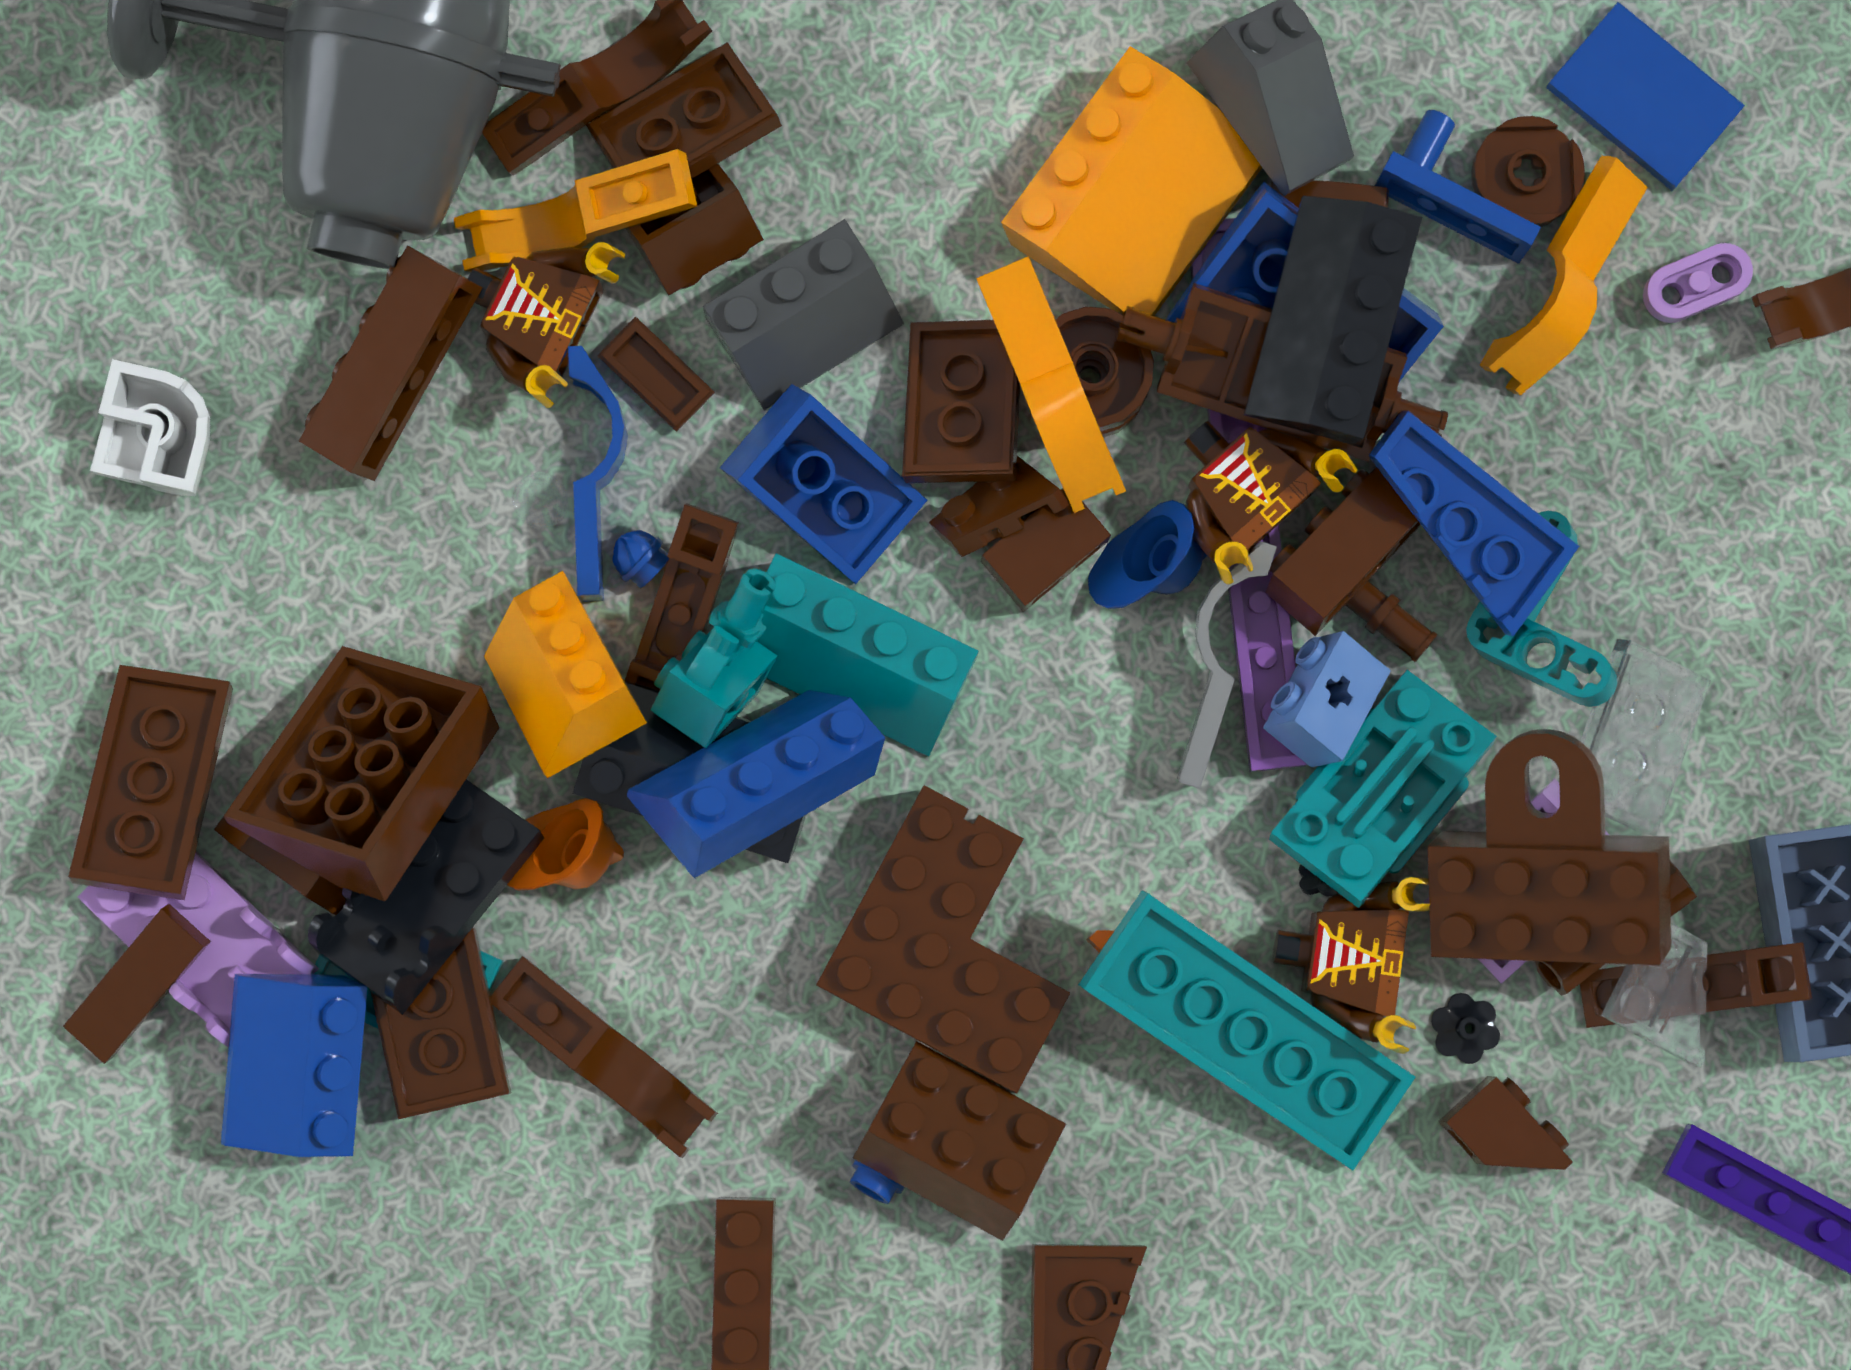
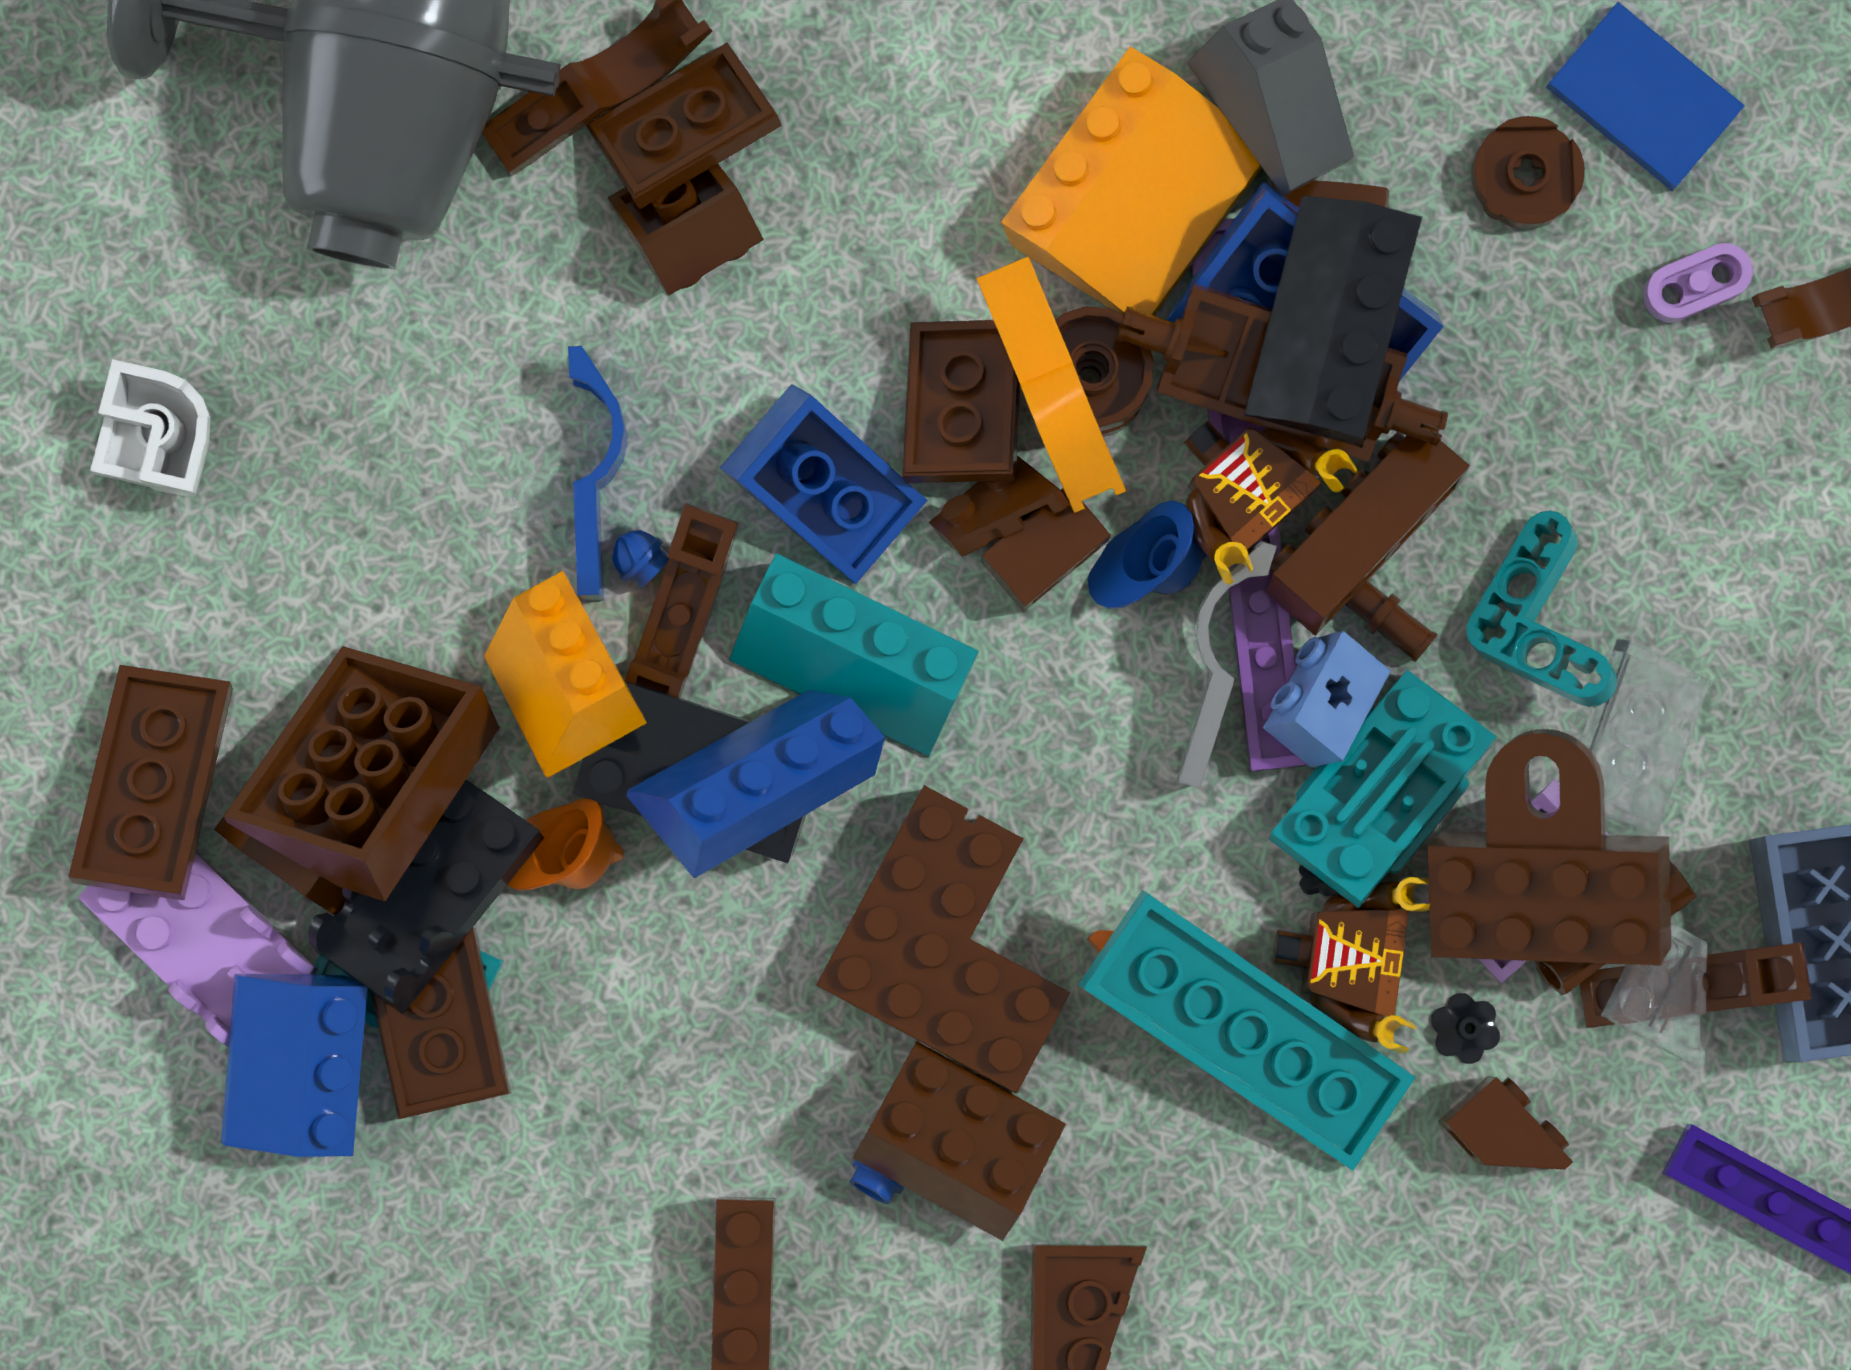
(136, 983): reddish brown tile -> none
(389, 363): reddish brown brick -> none
(541, 311): torso -> none
(588, 210): light orange piece -> none
(601, 1055): reddish brown piece -> none
(656, 374): reddish brown tile -> none
(720, 668): teal brick -> none
(803, 314): dark grey slope -> none
(1446, 202): blue piece -> none
(1479, 525): blue wing -> none
(1578, 254): light orange piece -> none

